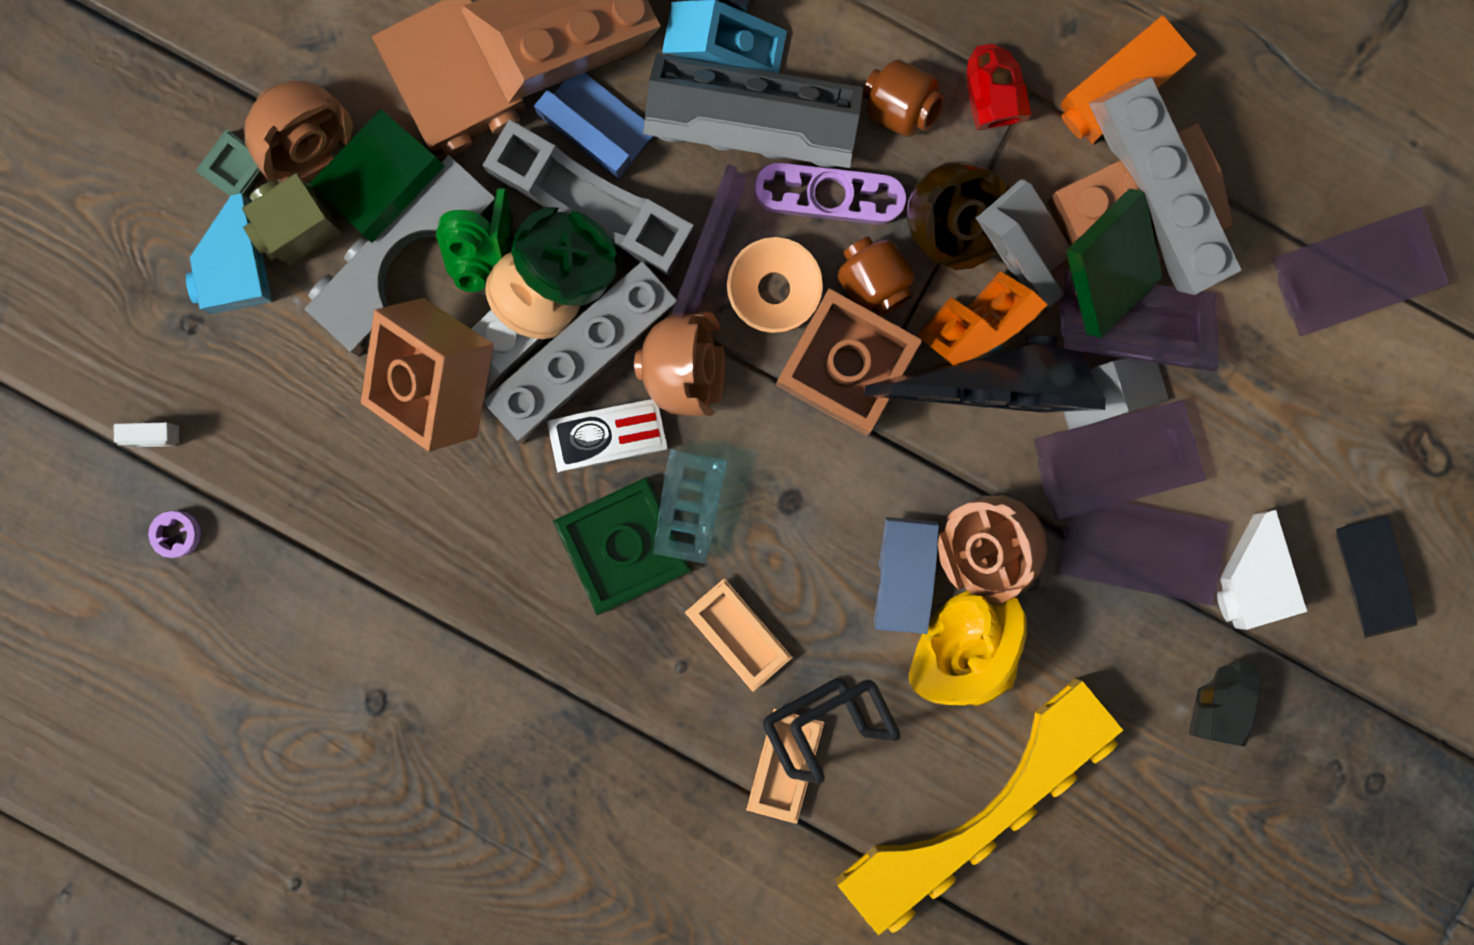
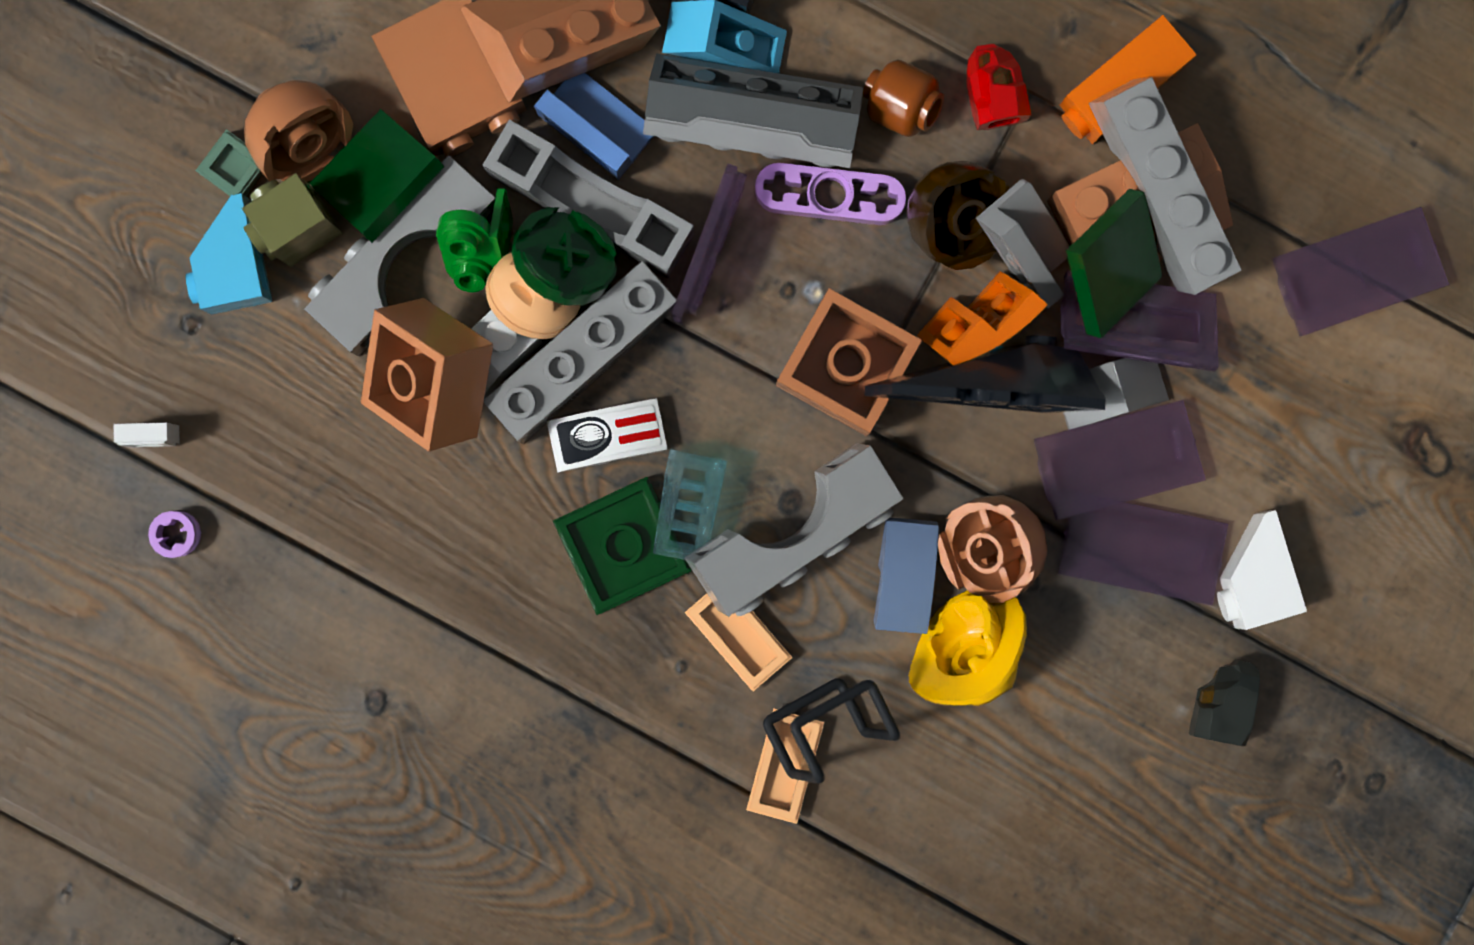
(682, 364): nougat cylinder -> none
(774, 257): light nougat piece -> none
(849, 494): none -> light grey arch
(876, 276): dark orange head -> none
(1062, 738): yellow arch -> none
(1376, 577): black slope -> none

